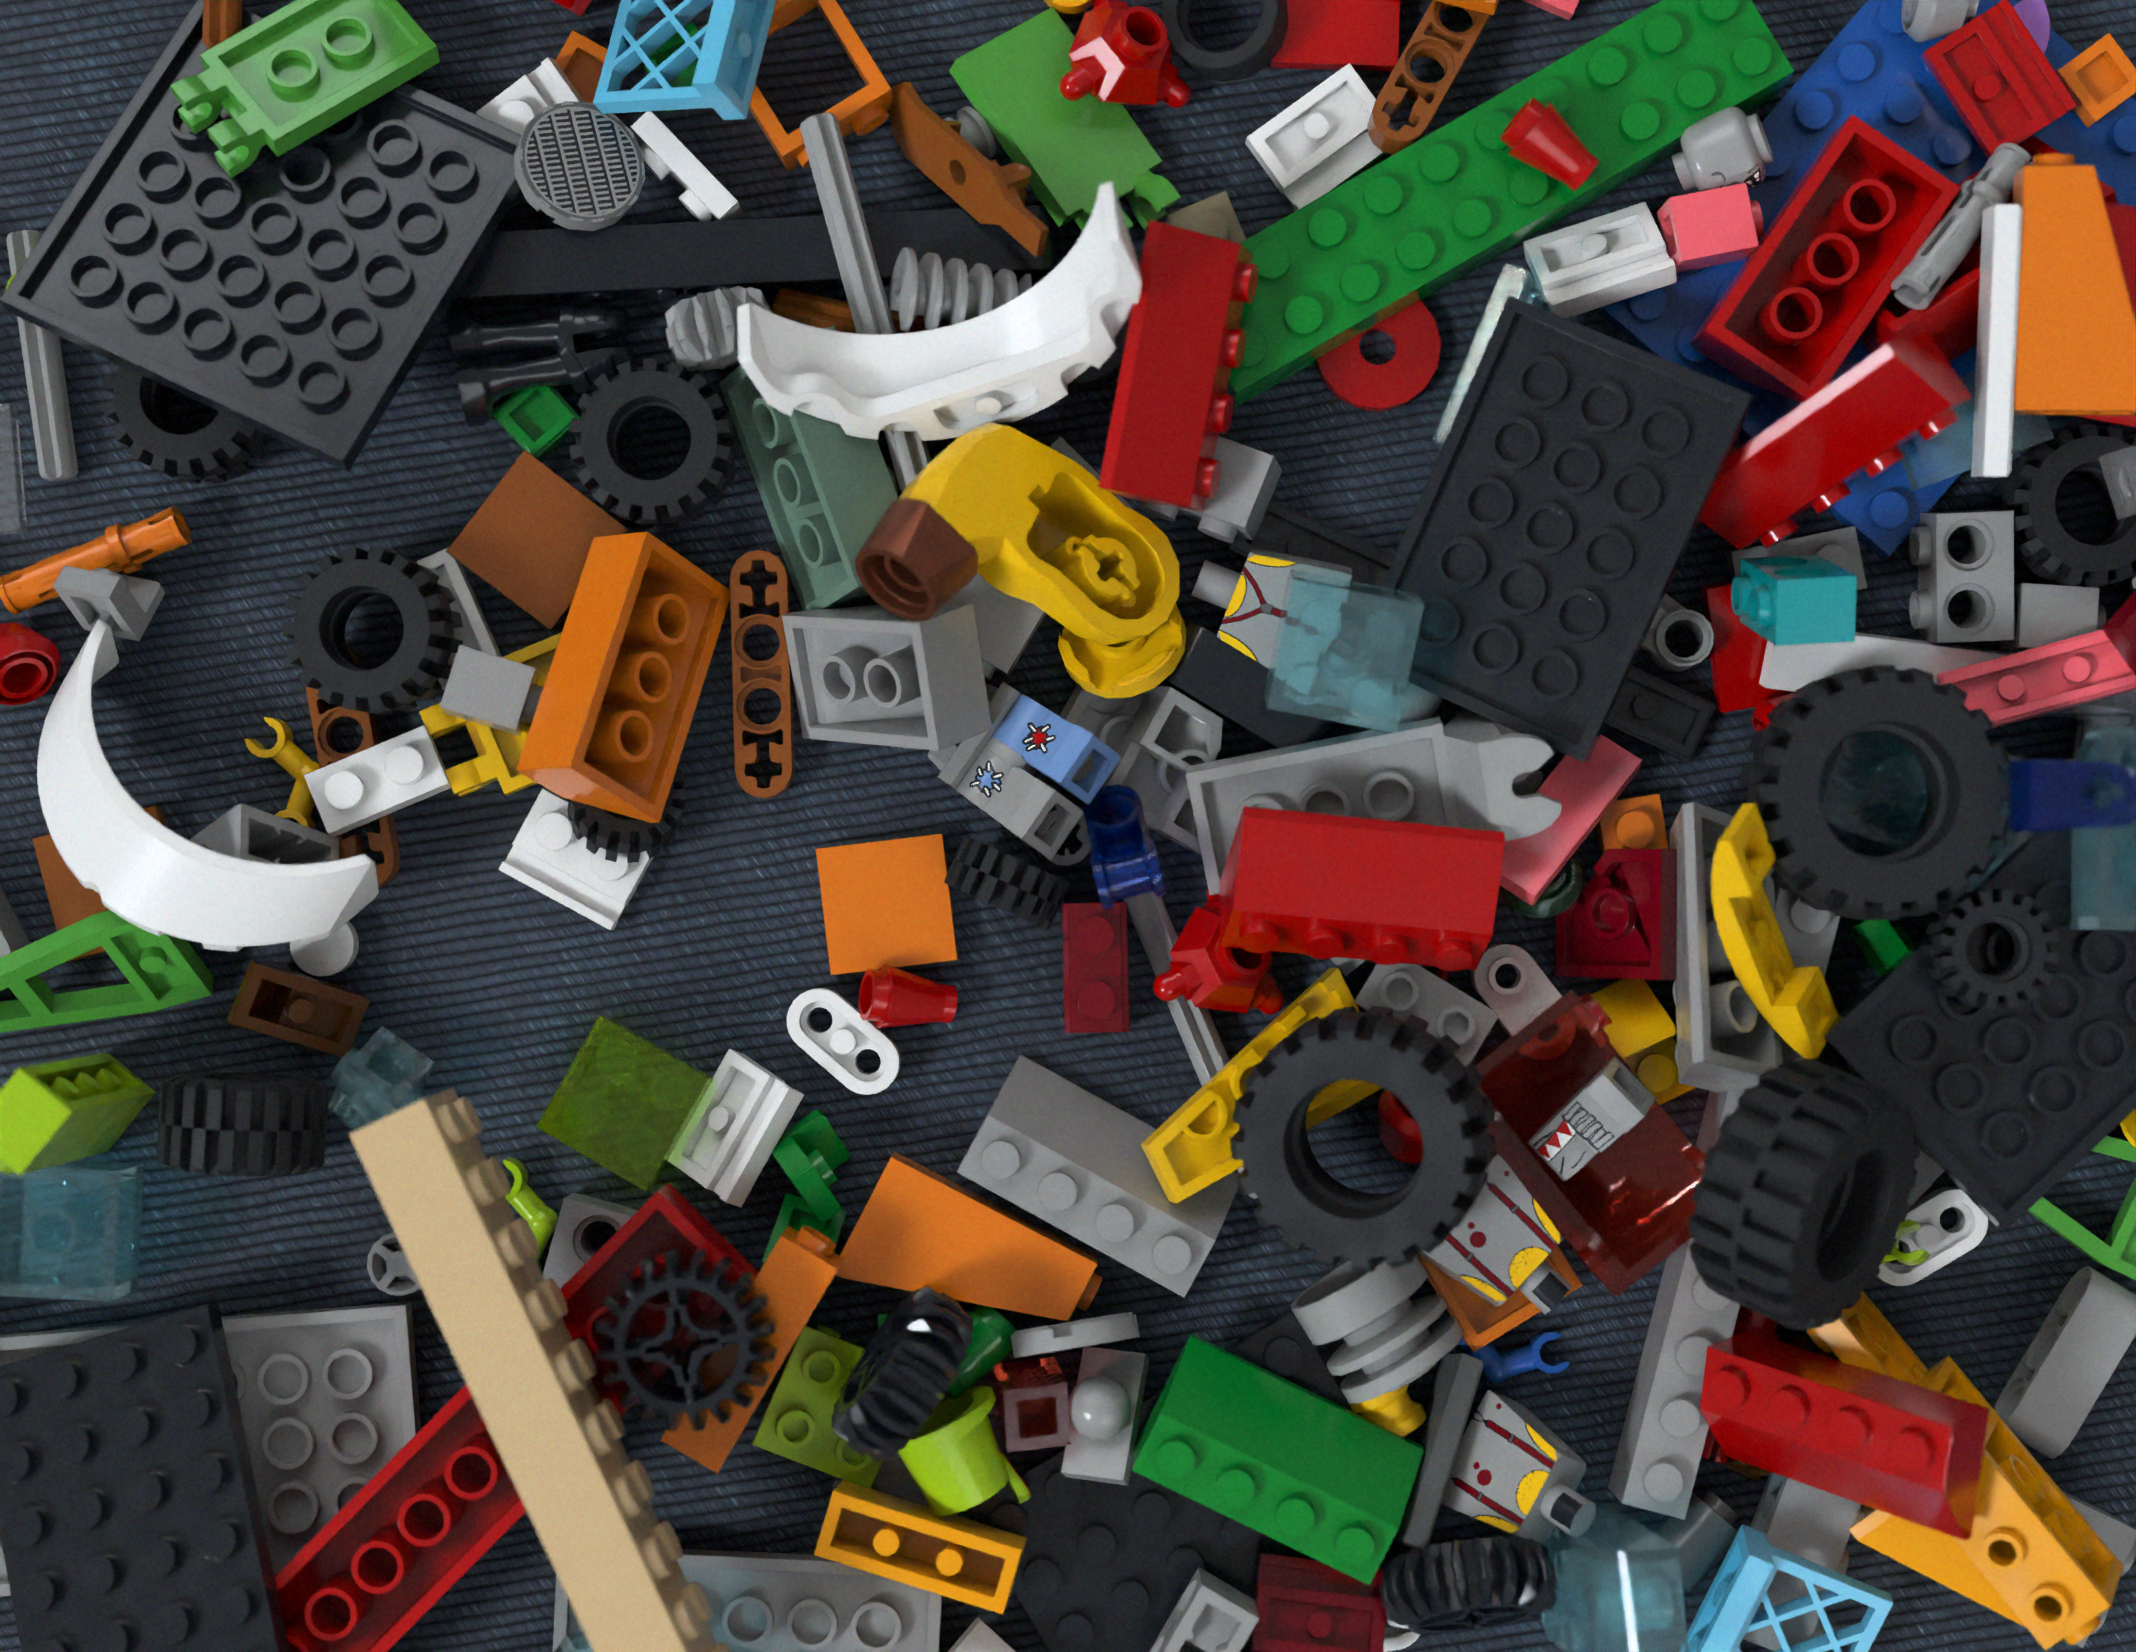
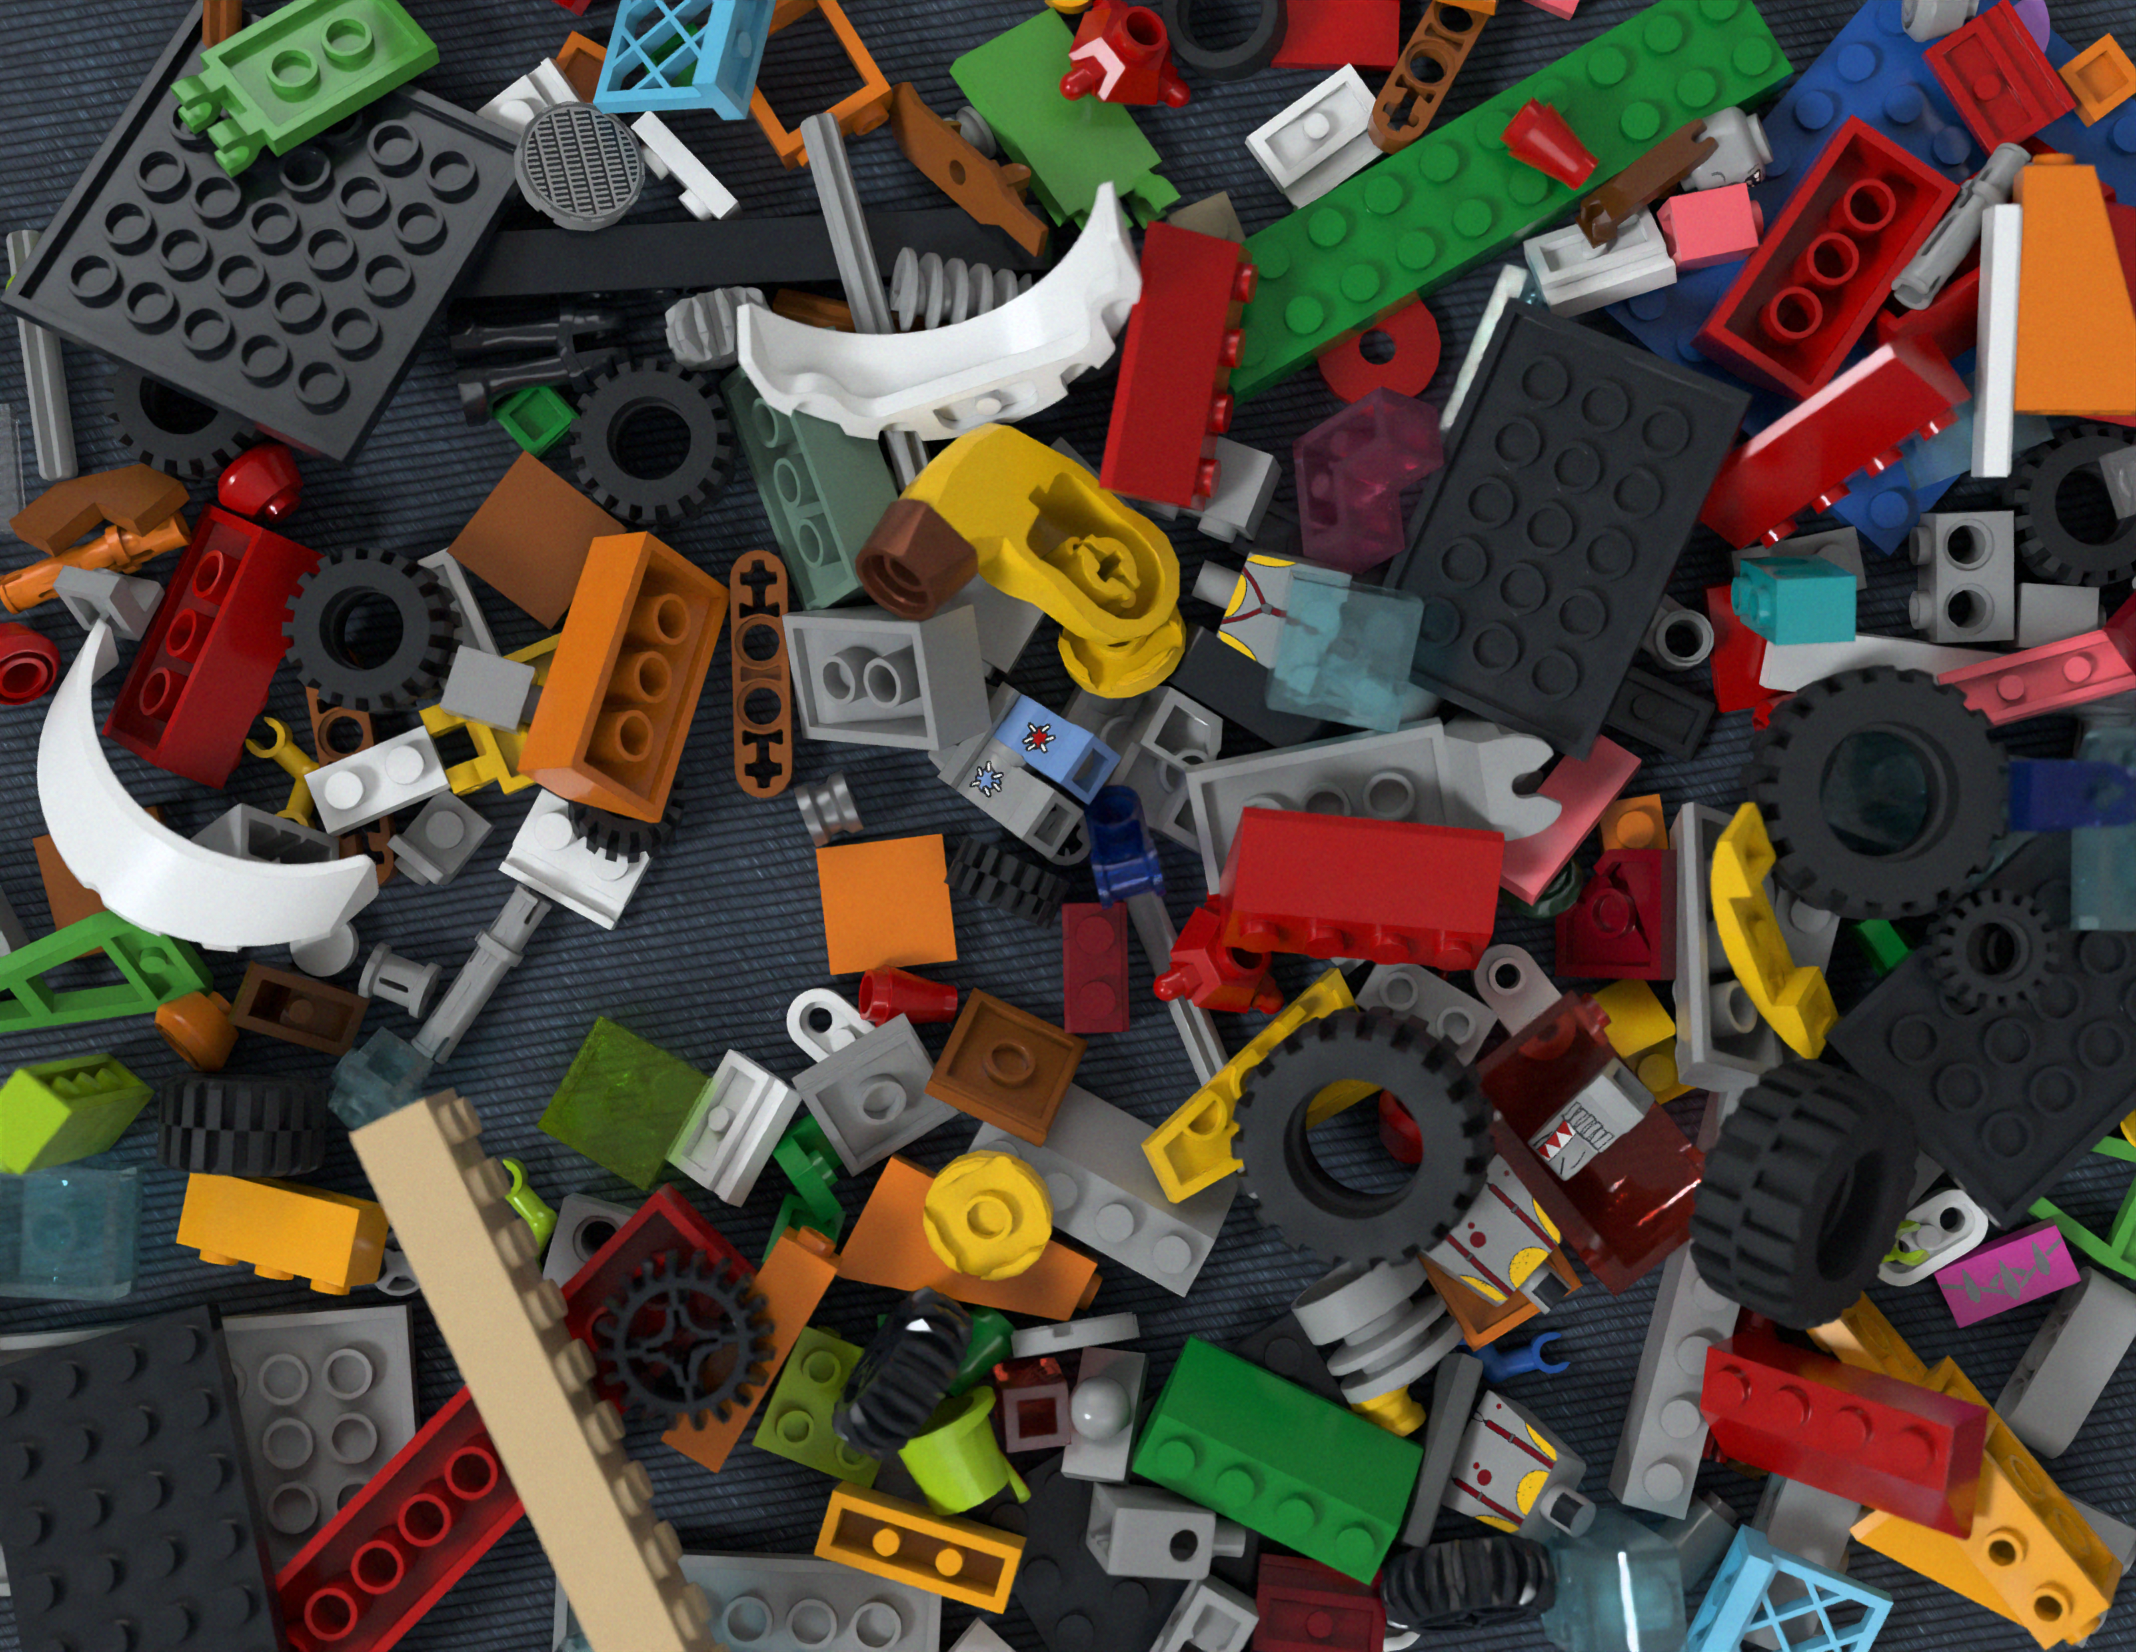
(128, 496): none -> dark orange tile
(198, 1029): none -> orange cone
(211, 649): none -> red slope
(262, 483): none -> red cone
(285, 1230): none -> light orange brick
(399, 980): none -> light grey bush
(440, 839): none -> light grey bracket
(496, 952): none -> light grey pin
(829, 808): none -> flat silver wheel
(873, 1095): none -> light grey tile
(988, 1215): none -> yellow tile
(1006, 1067): none -> dark orange tile
(1157, 1533): none -> light grey torso
(1353, 477): none -> clear pink brick
(1644, 180): none -> reddish brown piece
(2007, 1273): none -> dark pink tile

